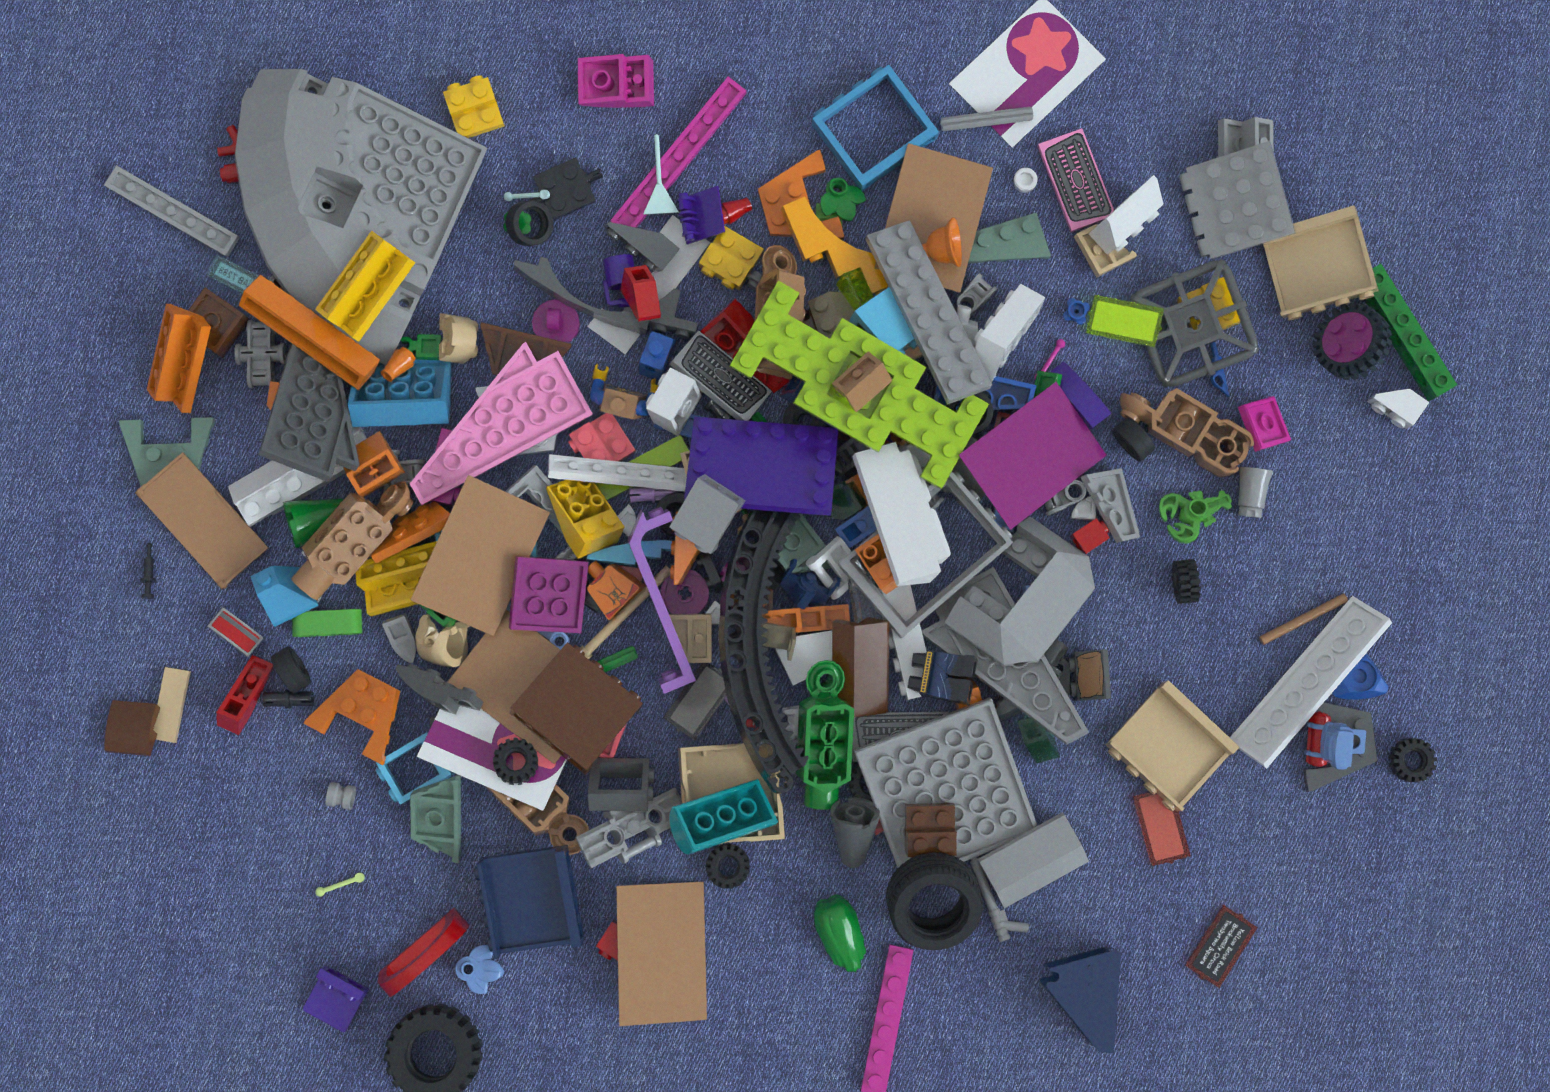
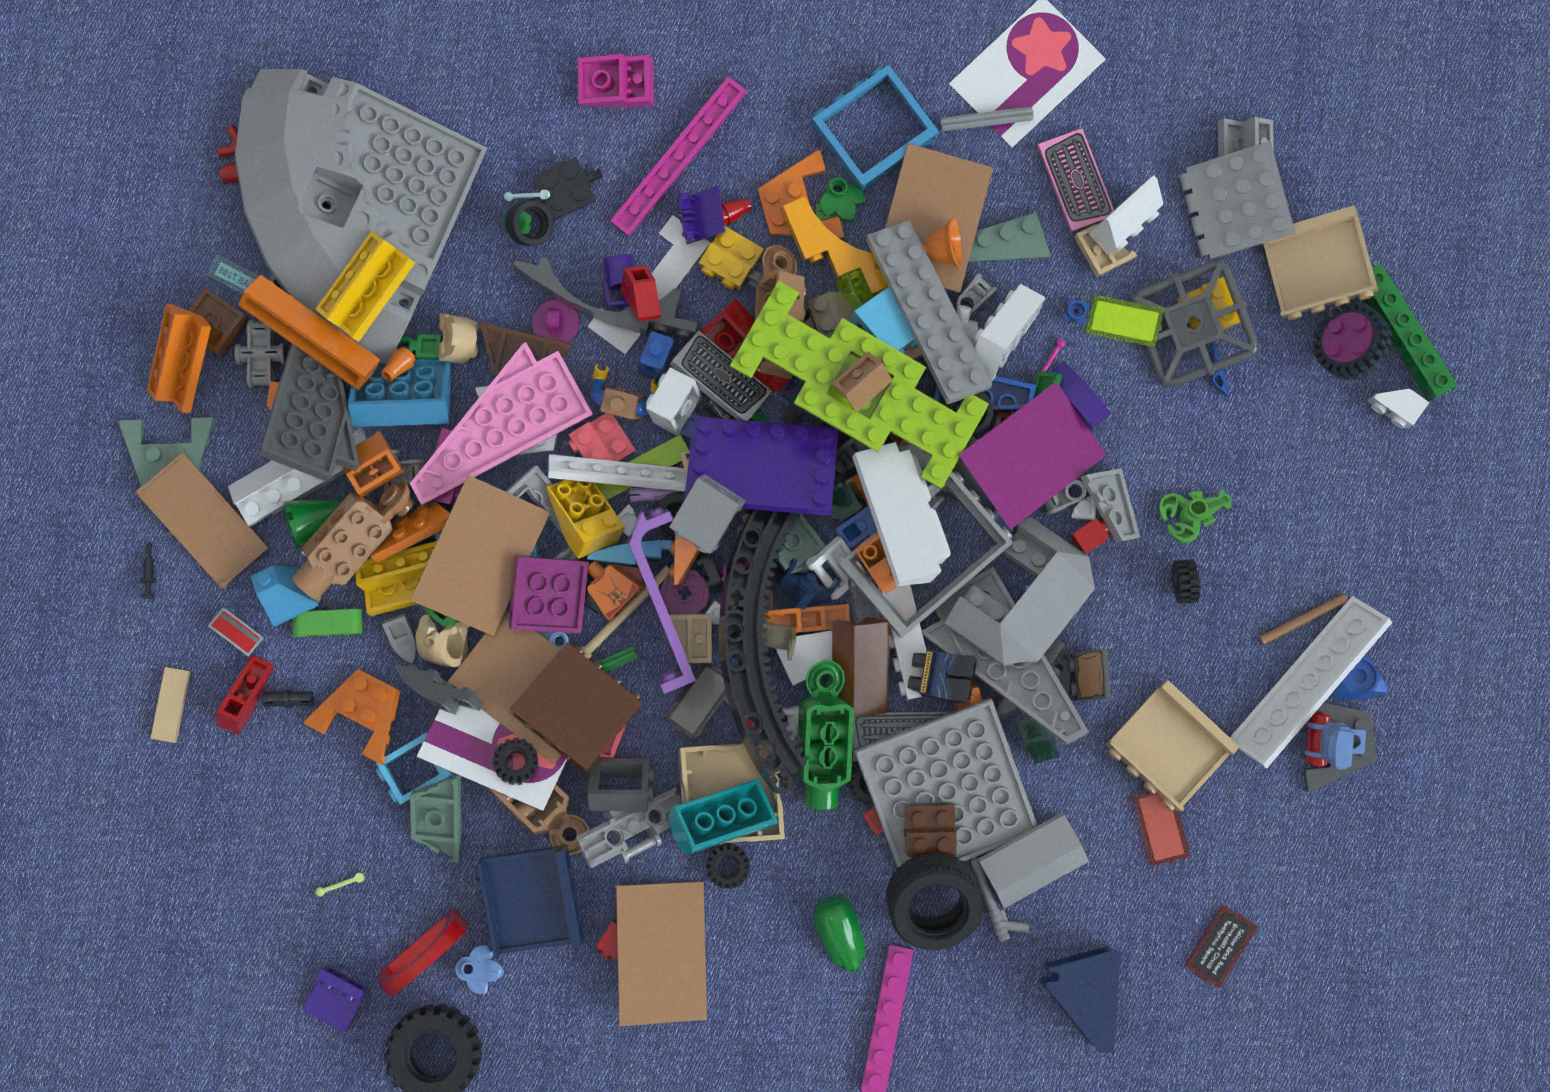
(131, 728): reddish brown slope -> none
(171, 211): light grey plate -> none
(290, 669): black tyre -> none
(340, 796): light grey wheel -> none
(473, 107): yellow plate -> none
(649, 245): dark grey slope -> none
(660, 200): light aqua piece -> none
(854, 829): dark grey cone -> none
(1025, 180): white tile -> none
(1133, 439): black tyre -> none
(1191, 430): medium nougat brick -> none
(1253, 491): light grey plant -> none
(1264, 423): dark pink tile -> none
(1427, 760): black tyre -> none

